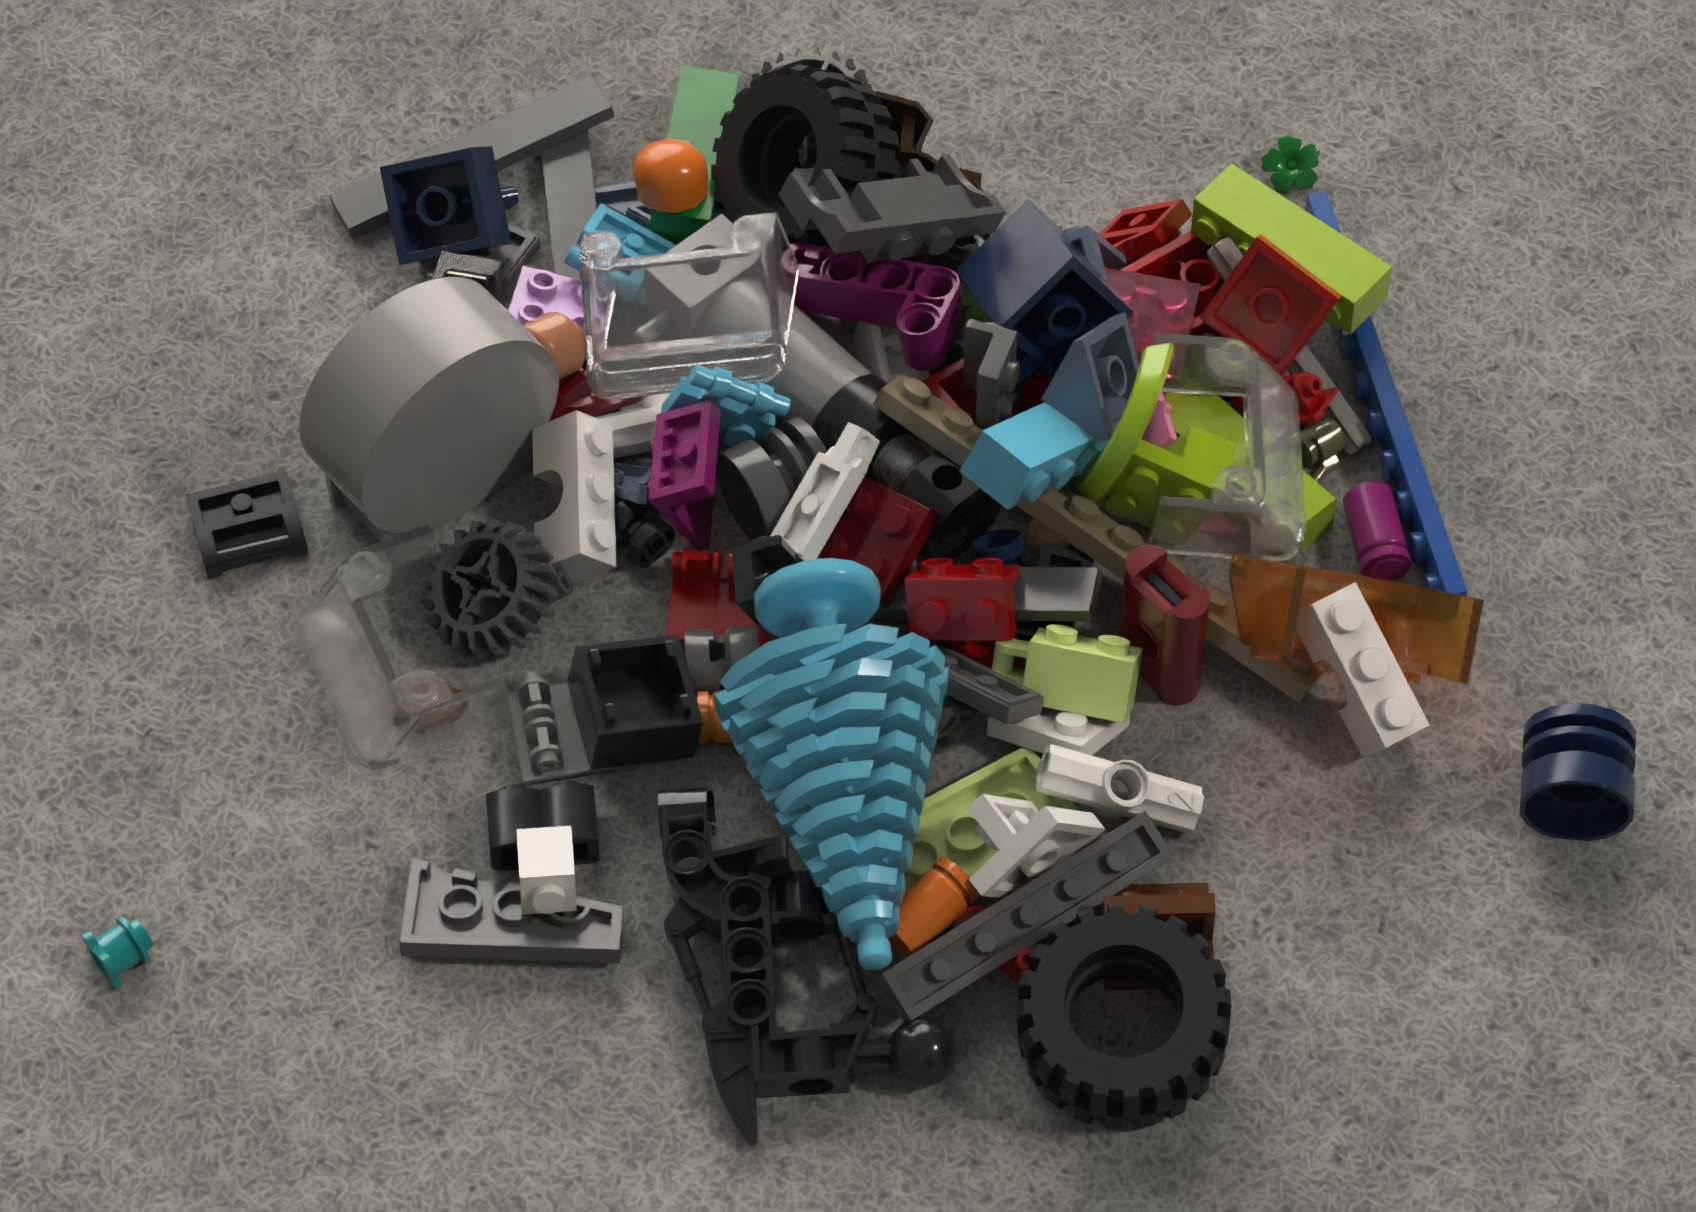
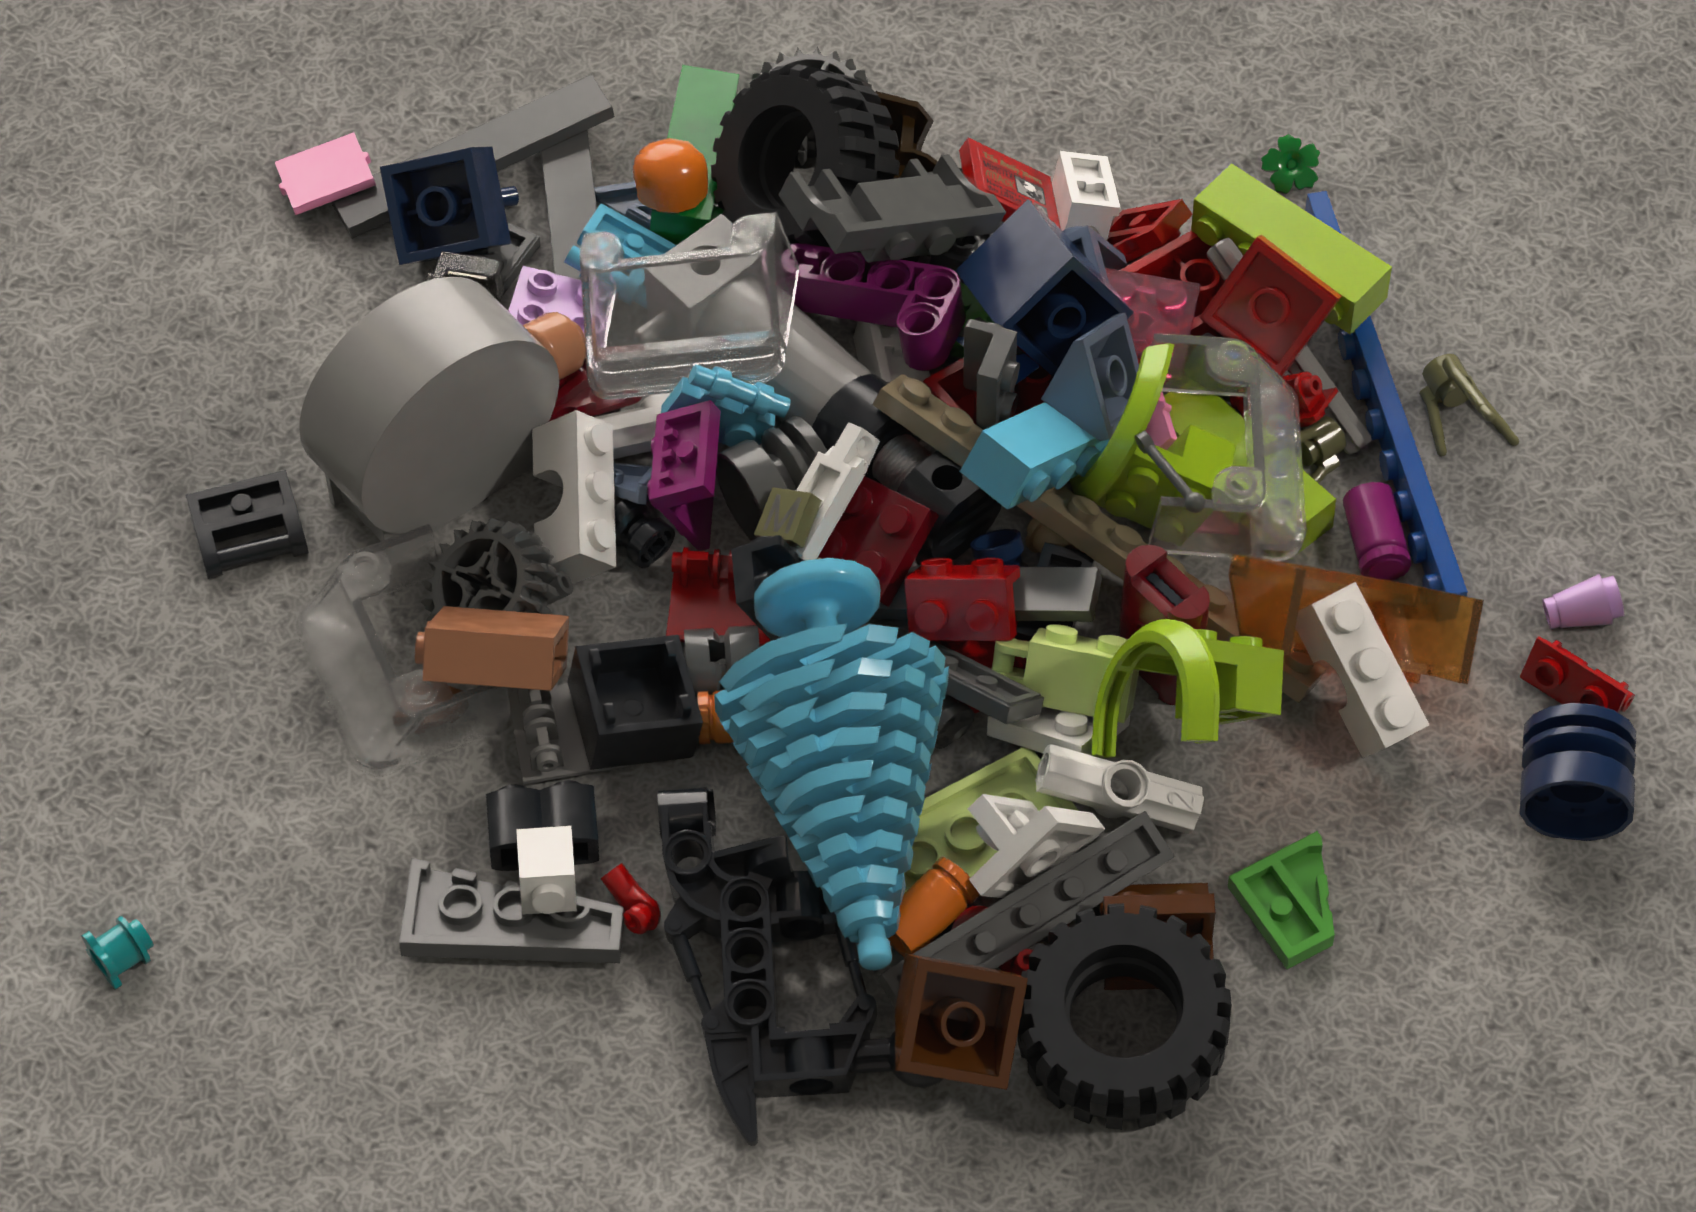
(325, 173): none -> bright pink piece
(494, 648): none -> nougat brick
(640, 909): none -> red arm
(788, 515): none -> olive tile
(957, 1021): none -> reddish brown slope
(1007, 179): none -> red tile
(1085, 192): none -> white hinge
(1193, 501): none -> dark grey hinge
(1214, 680): none -> lime piece
(1288, 900): none -> bright green wing
(1451, 385): none -> olive plant
(1571, 680): none -> red hinge
(1585, 604): none -> lavender cone

